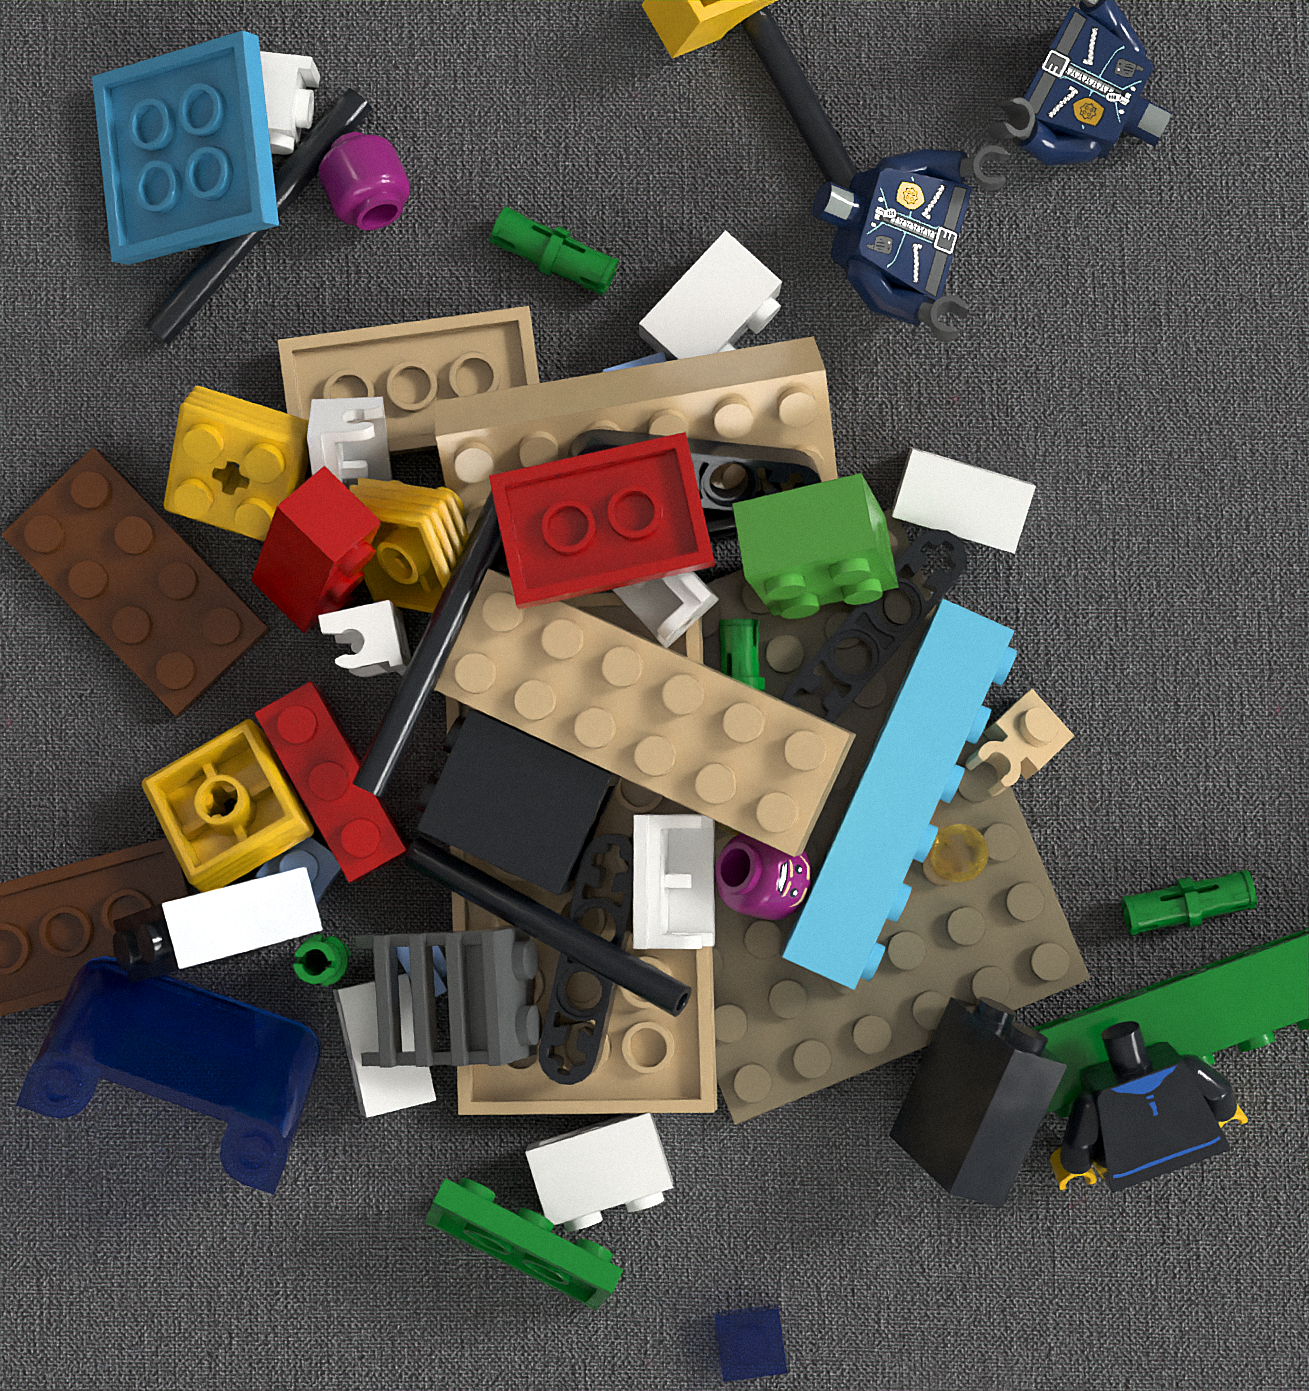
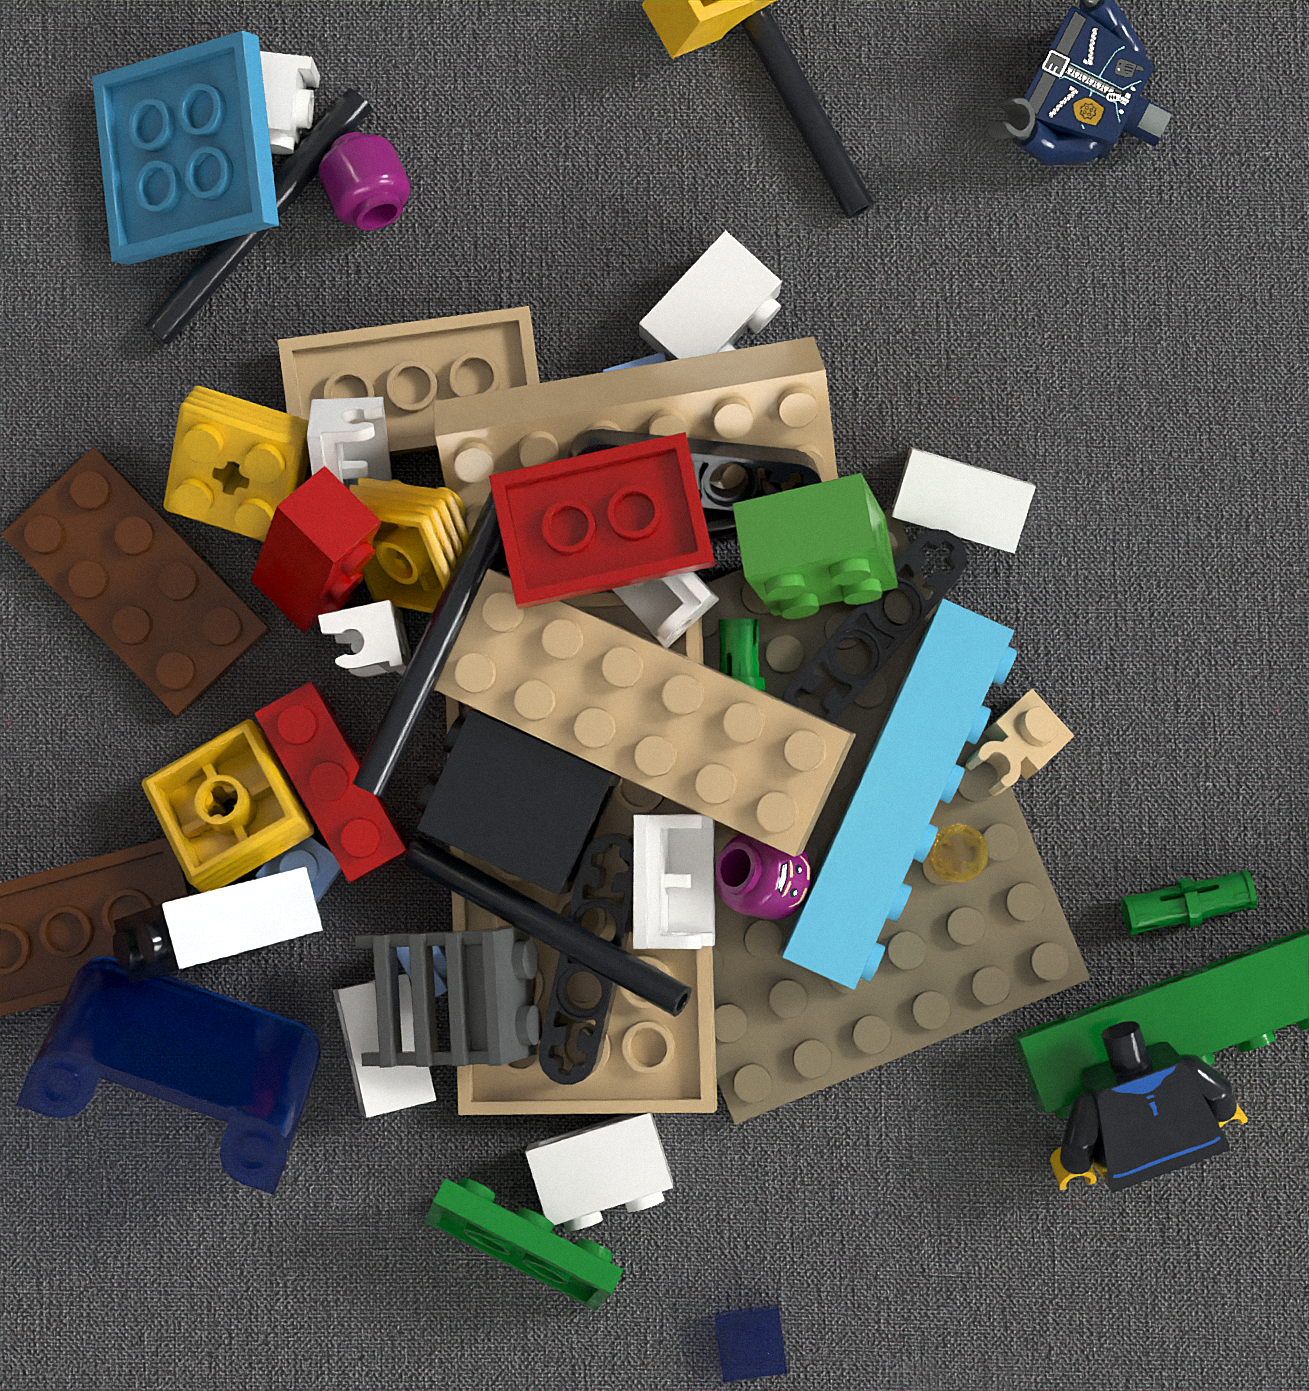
(309, 968): green pin -> none
(554, 251): green pin -> none
(902, 231): dark blue torso -> none
(977, 1100): black brick -> none

